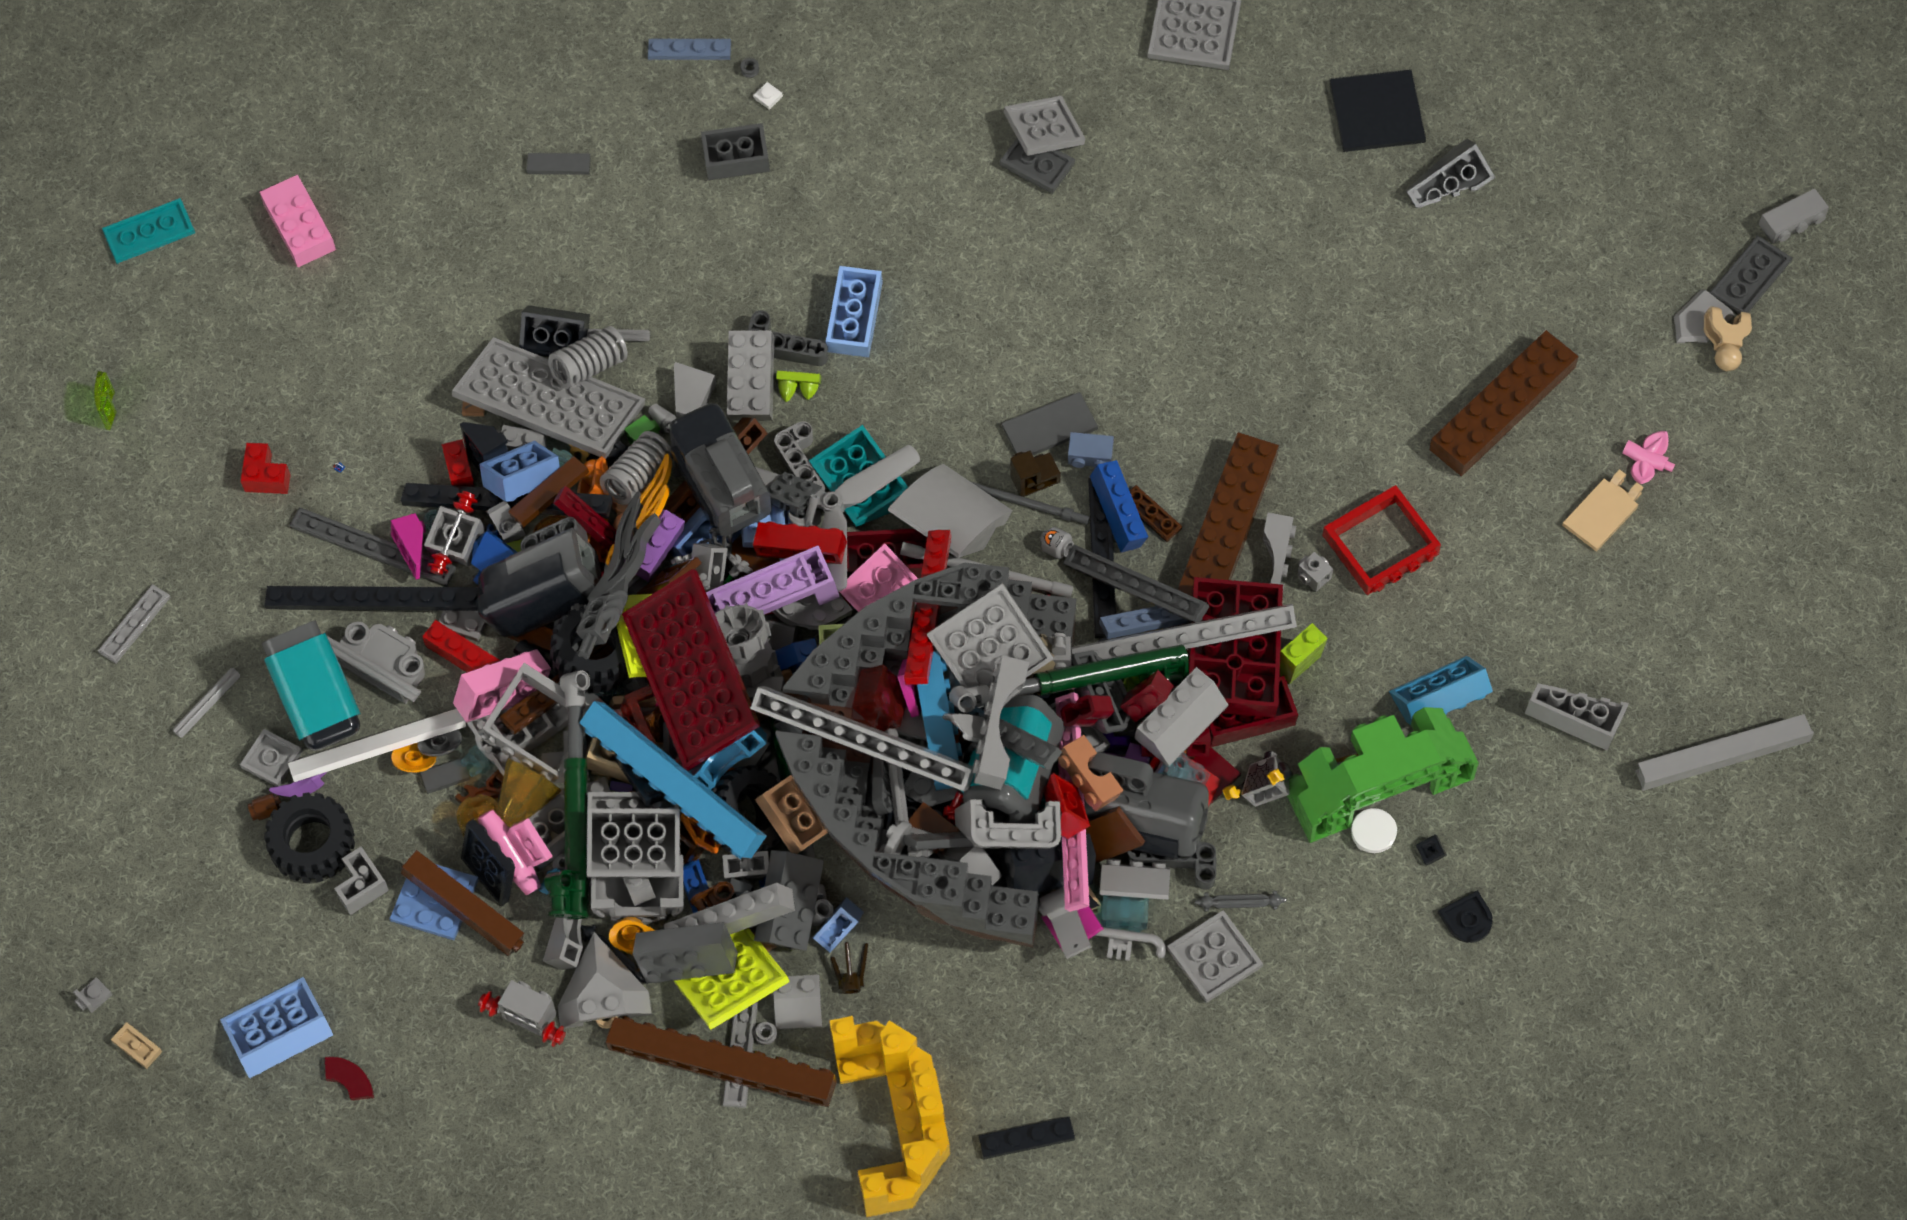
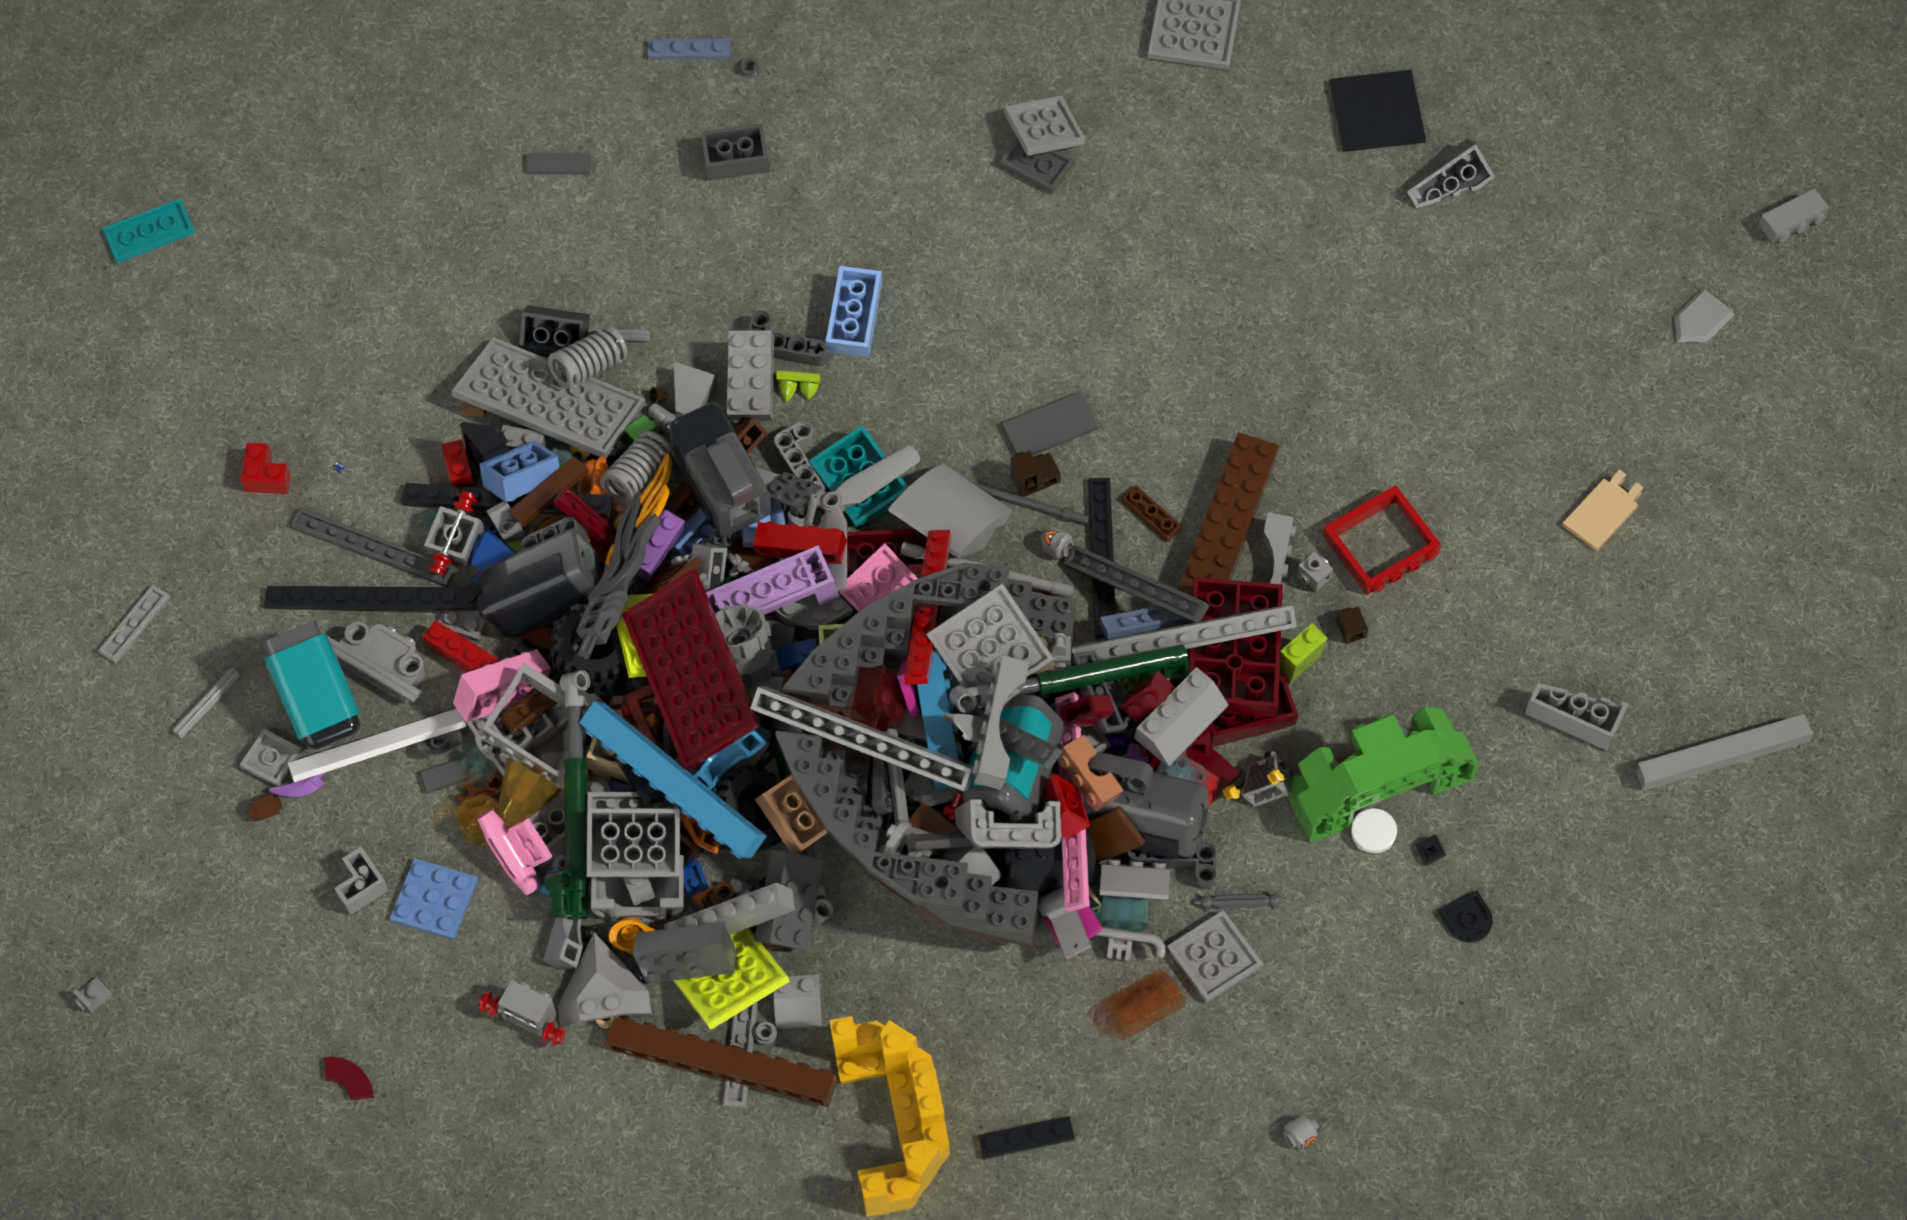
(103, 399): clear neon green slope -> none
(136, 1045): tan plate -> none
(276, 1027): light blue slope -> none
(297, 221): bright pink brick -> none
(298, 813): black tyre -> none
(408, 537): dark pink slope -> none
(411, 759): light orange dish -> none
(463, 903): reddish brown brick -> none
(487, 862): black plate -> none
(657, 395): none -> dark brown hinge
(746, 867): light grey brick -> none
(768, 95): white plate -> none
(838, 925): medium blue arch -> none
(850, 982): dark brown plant -> none
(1089, 449): sand blue brick -> none
(1118, 506): blue brick -> none
(1144, 1003): none -> clear orange slope
(1300, 1131): none -> light grey head
(1352, 624): none -> dark brown brick
(1444, 688): dark azure slope -> none
(1503, 403): reddish brown brick -> none
(1649, 456): bright pink plant -> none
(1726, 337): tan piece -> none
(1751, 276): dark grey tile -> none

